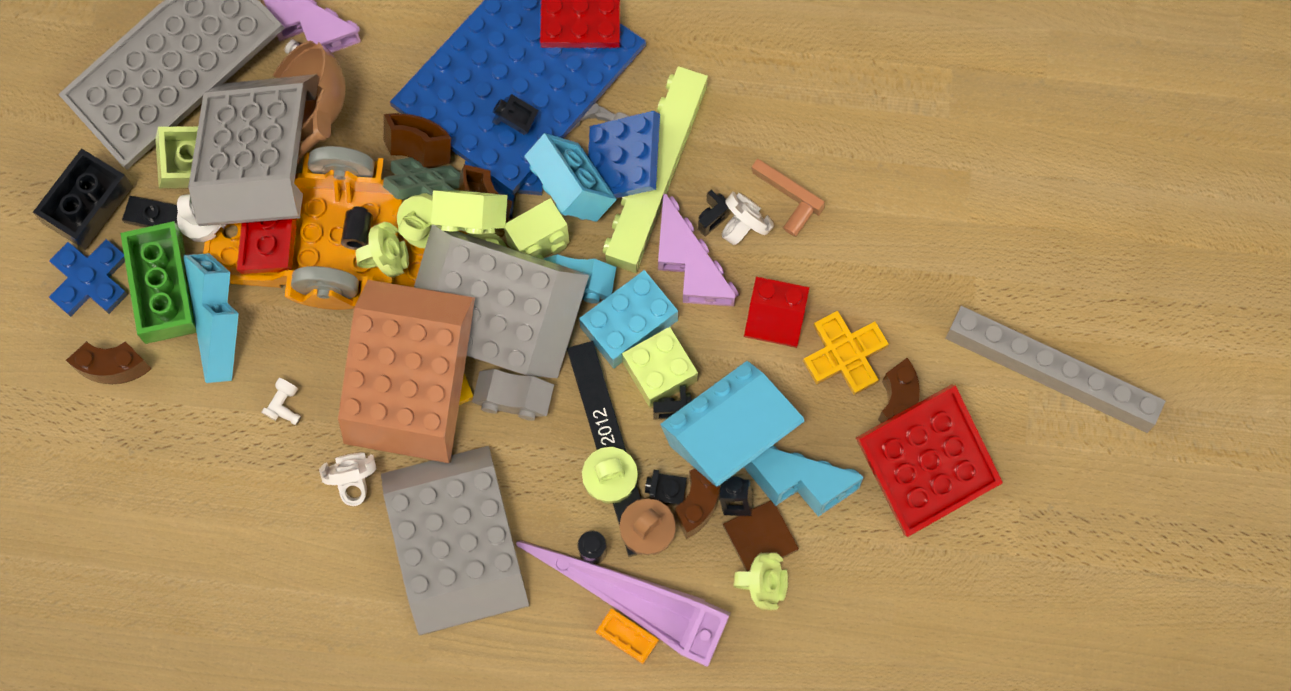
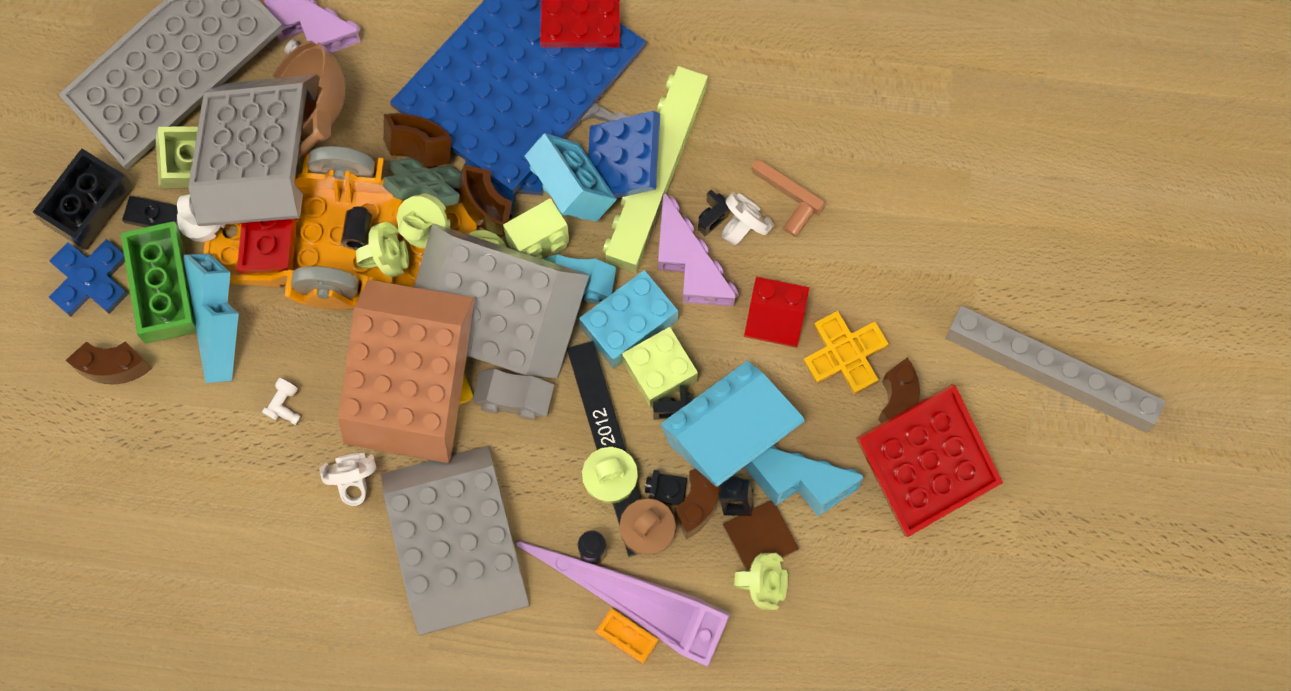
(468, 211): yellowish green brick -> none
(515, 113): black bracket -> none

